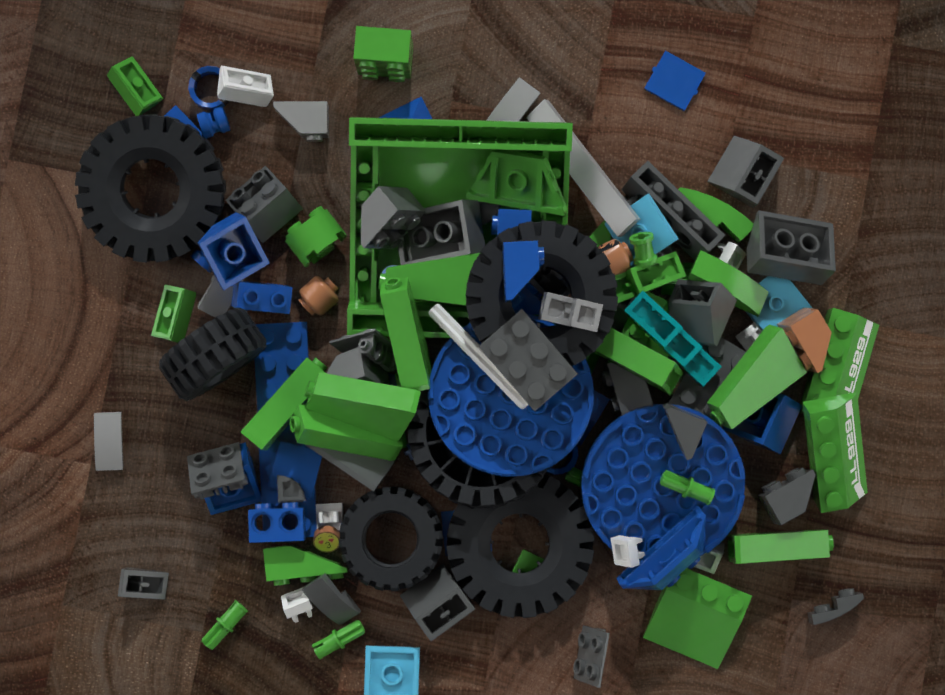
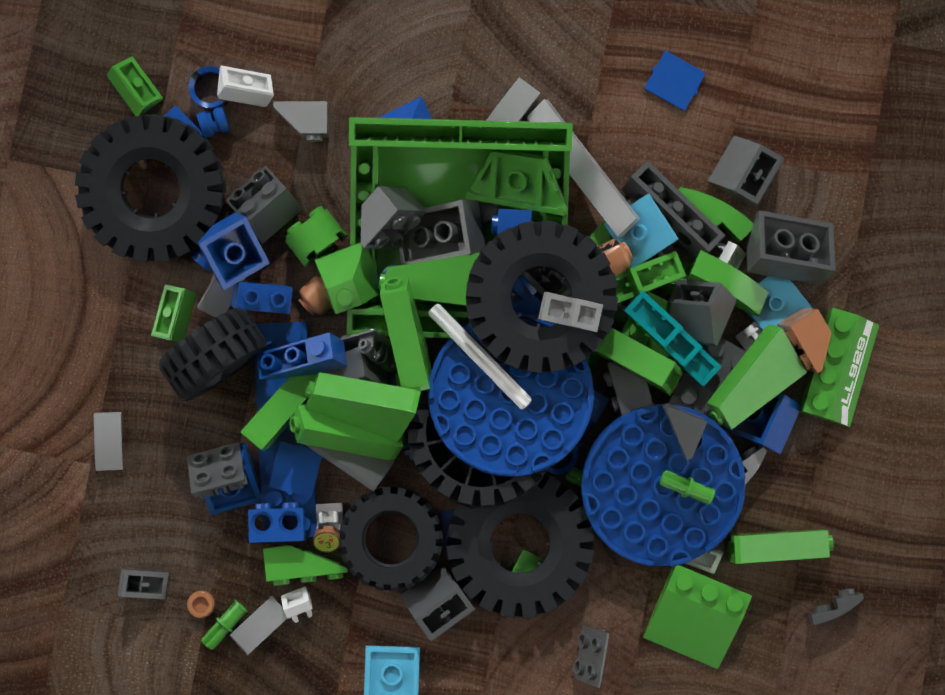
(201, 604): none -> nougat tile
(259, 625): none -> light grey slope
(289, 490): dark grey tile -> none
(303, 358): none -> blue slope
(330, 601): dark grey slope -> none
(338, 639): bright green axle -> none
(348, 277): none -> bright green slope
(383, 53): bright green brick -> none
(520, 265): blue slope -> none
(528, 360): dark grey brick -> none
(626, 551): white tile -> none
(643, 249): bright green bush -> none
(669, 555): blue wedge -> none
(752, 461): none -> light grey slope
(788, 498): dark grey slope -> none
(835, 451): bright green slope -> none

